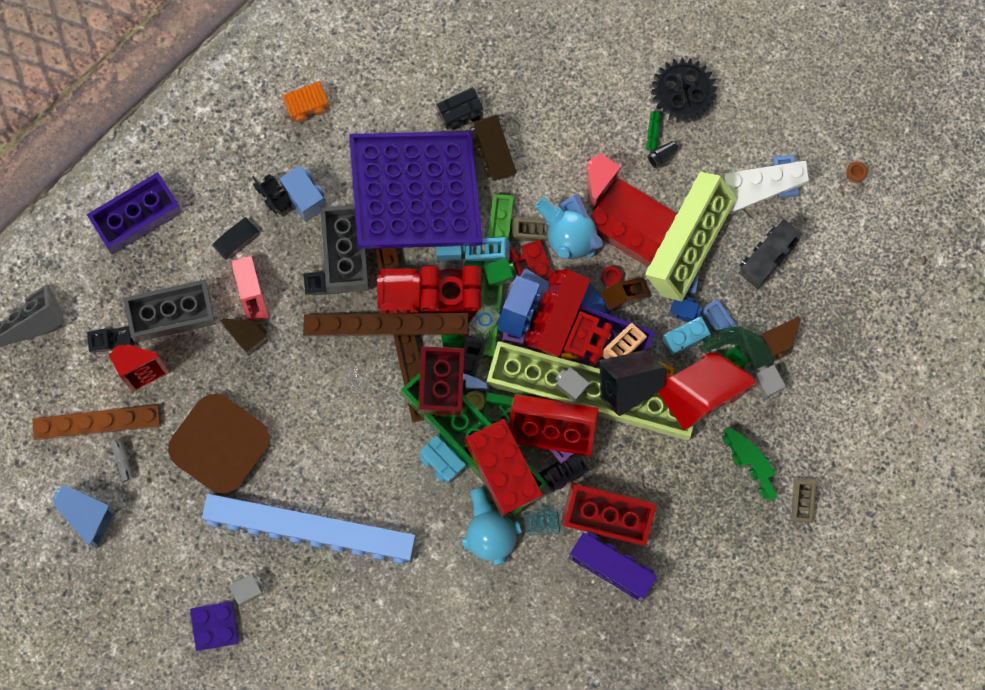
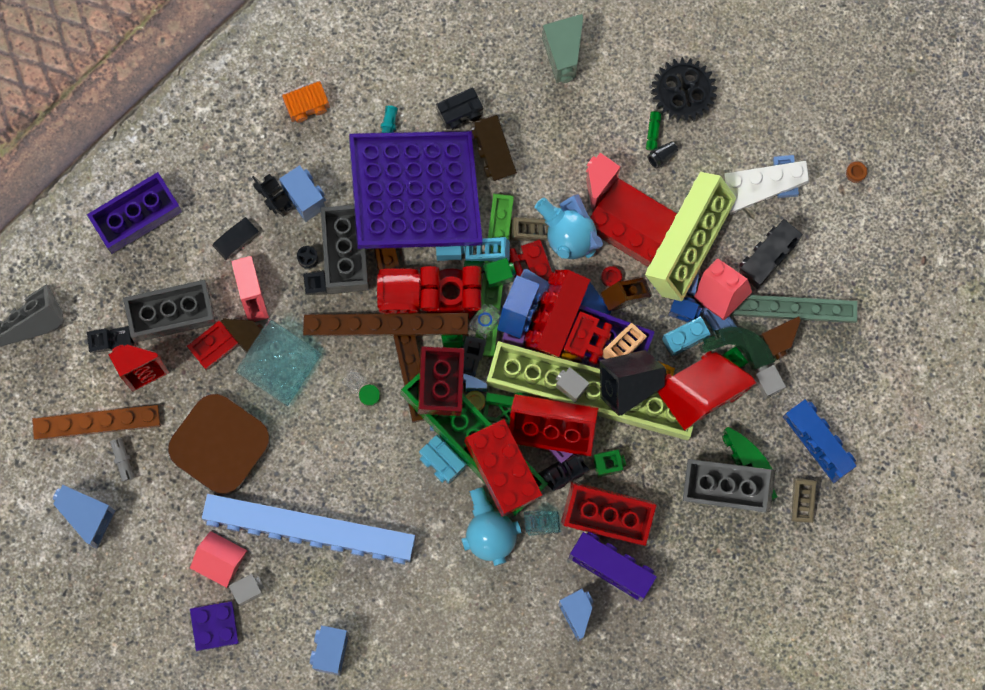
(212, 345): none -> red plate
(218, 559): none -> coral slope
(278, 362): none -> clear light blue plate
(307, 253): none -> black wheel
(330, 650): none -> medium blue brick
(369, 395): none -> green tile
(389, 120): none -> teal pin
(562, 46): none -> sand green slope
(577, 611): none -> medium blue slope
(601, 459): none -> green brick
(722, 289): none -> coral slope
(729, 485): none -> dark grey brick
(793, 307): none -> sand green plate
(820, 441): none -> blue wedge

